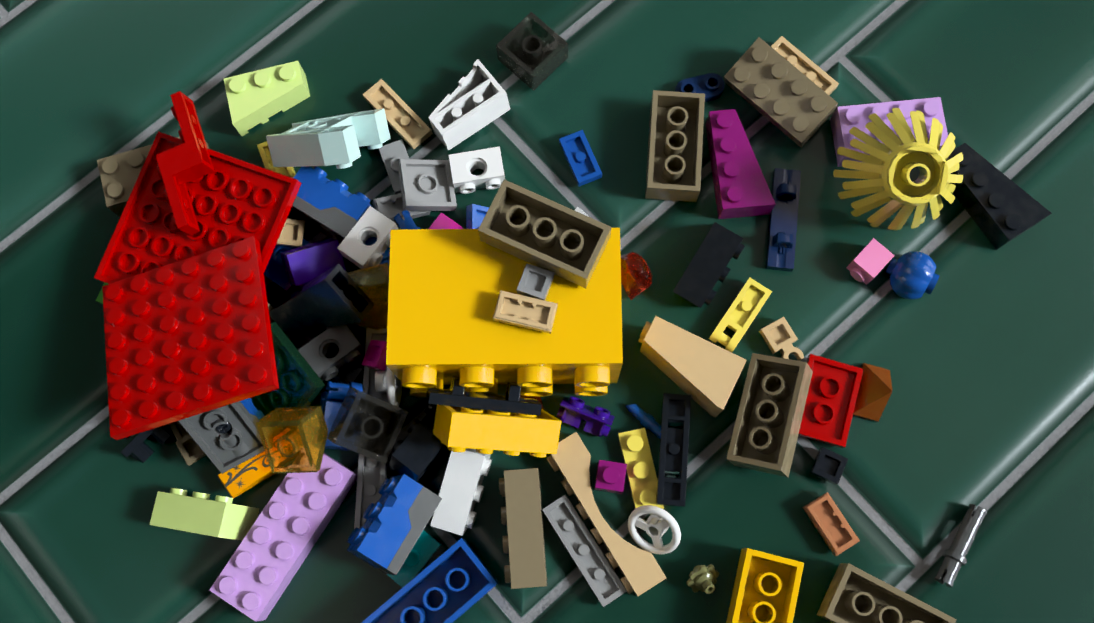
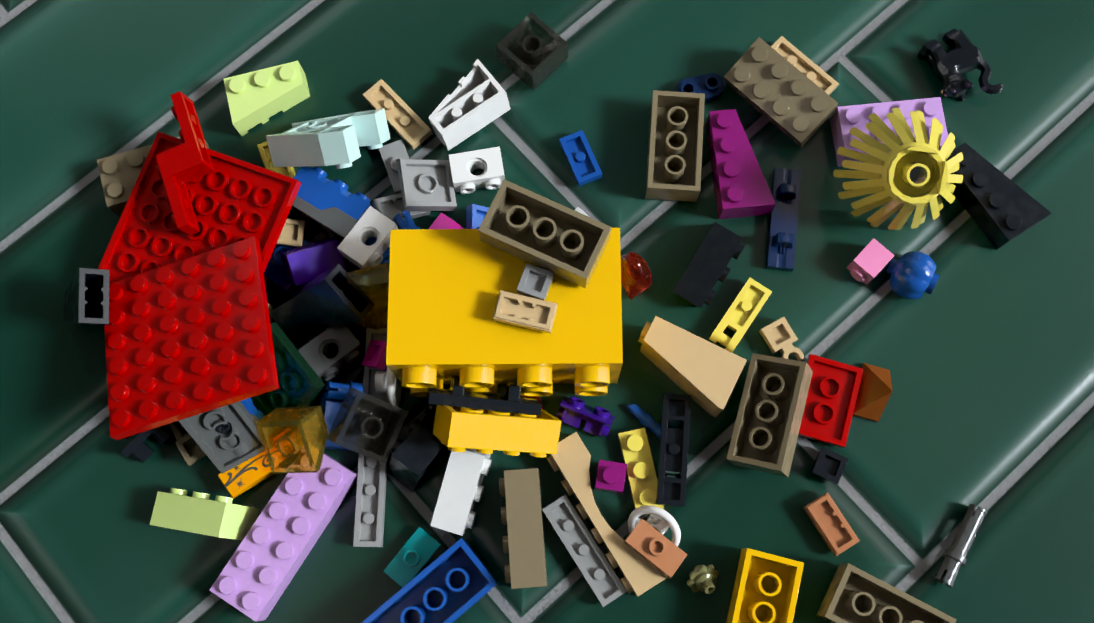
(88, 297): none -> black slope
(393, 524): blue piece -> none
(655, 548): none -> nougat plate
(952, 64): none -> black animal

